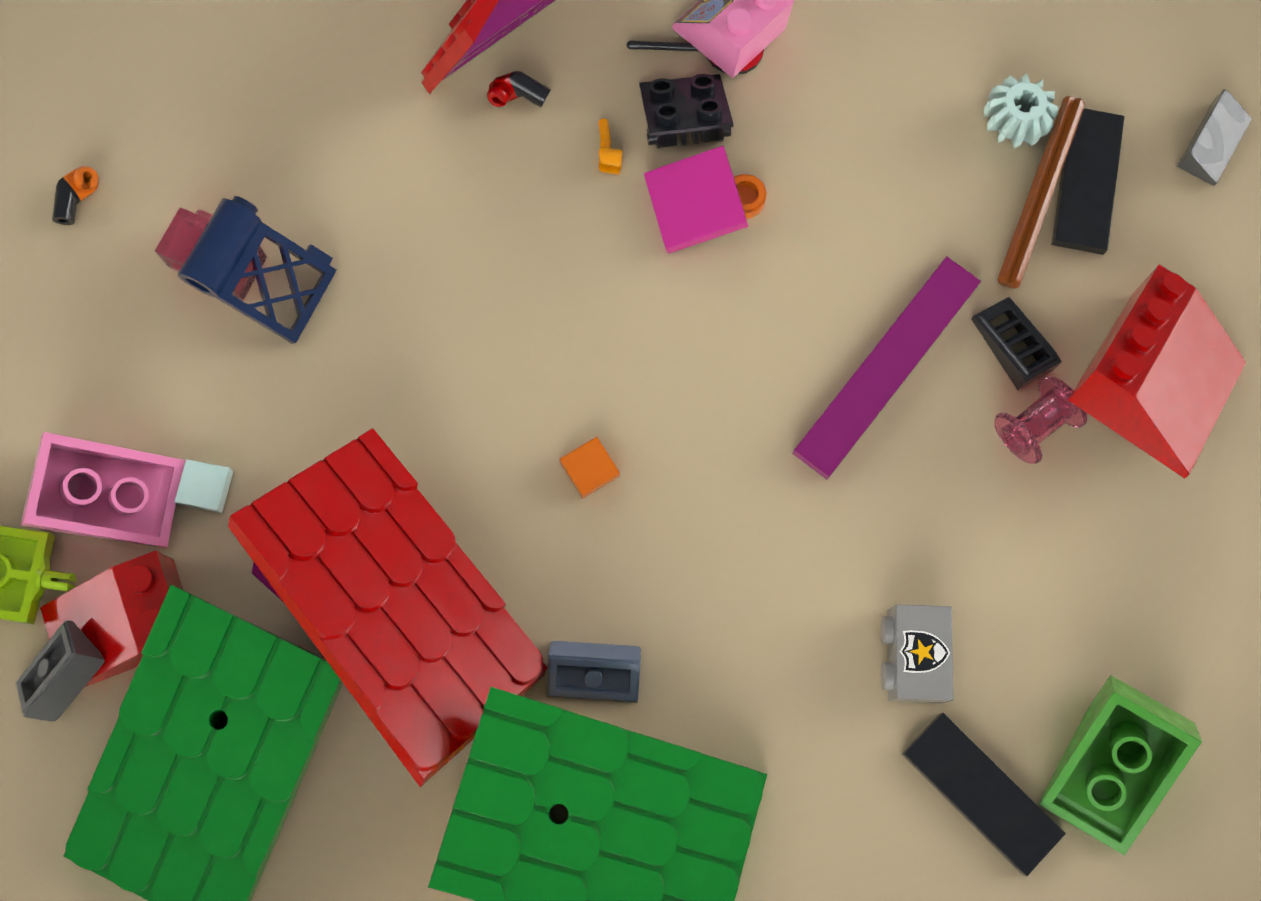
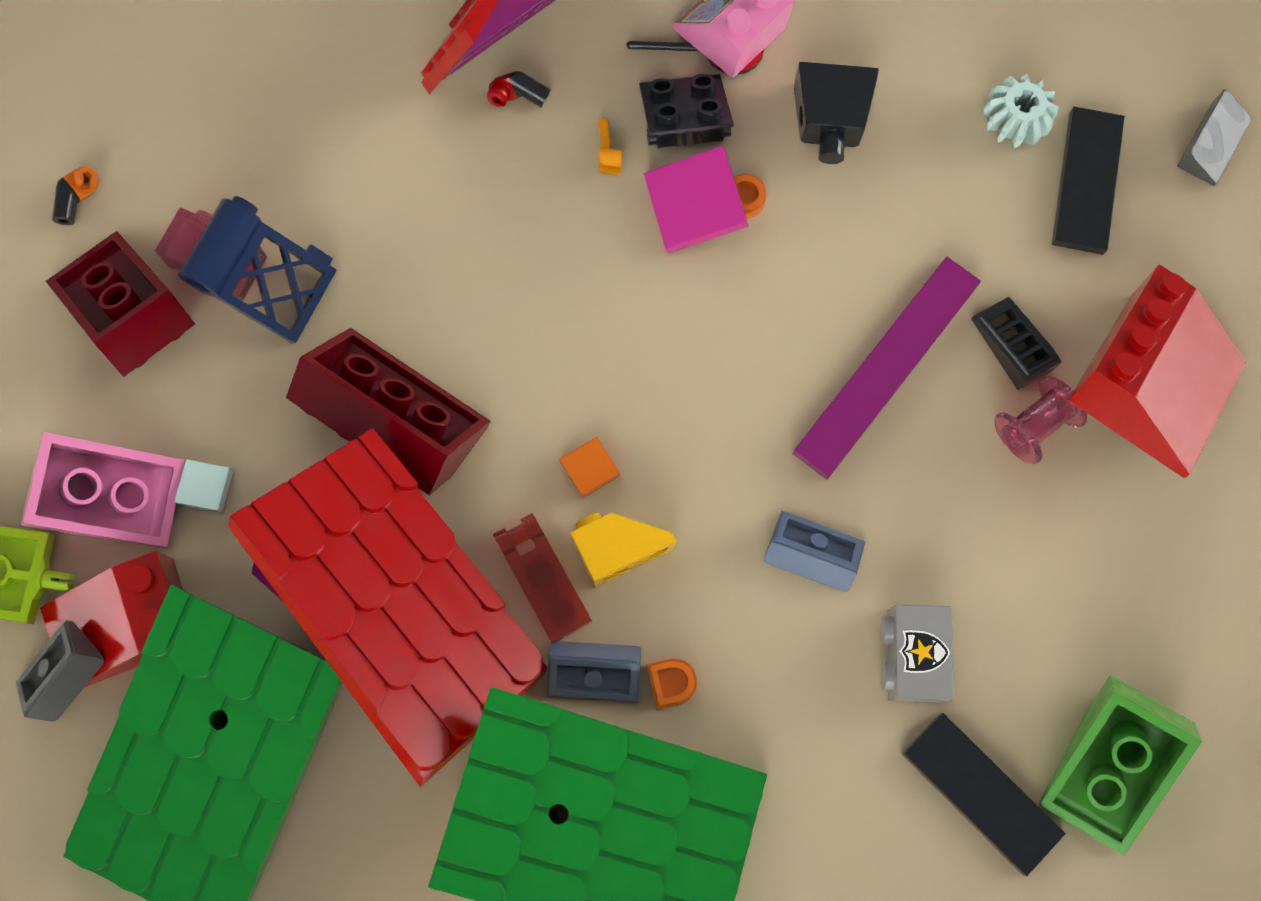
(120, 303): none -> dark red slope
(363, 387): none -> dark red slope
(543, 580): none -> clear red plate
(617, 545): none -> yellow slope
(671, 682): none -> orange tile
(814, 551): none -> sand blue slope
(833, 106): none -> black torso
(1041, 192): dark orange axle -> none

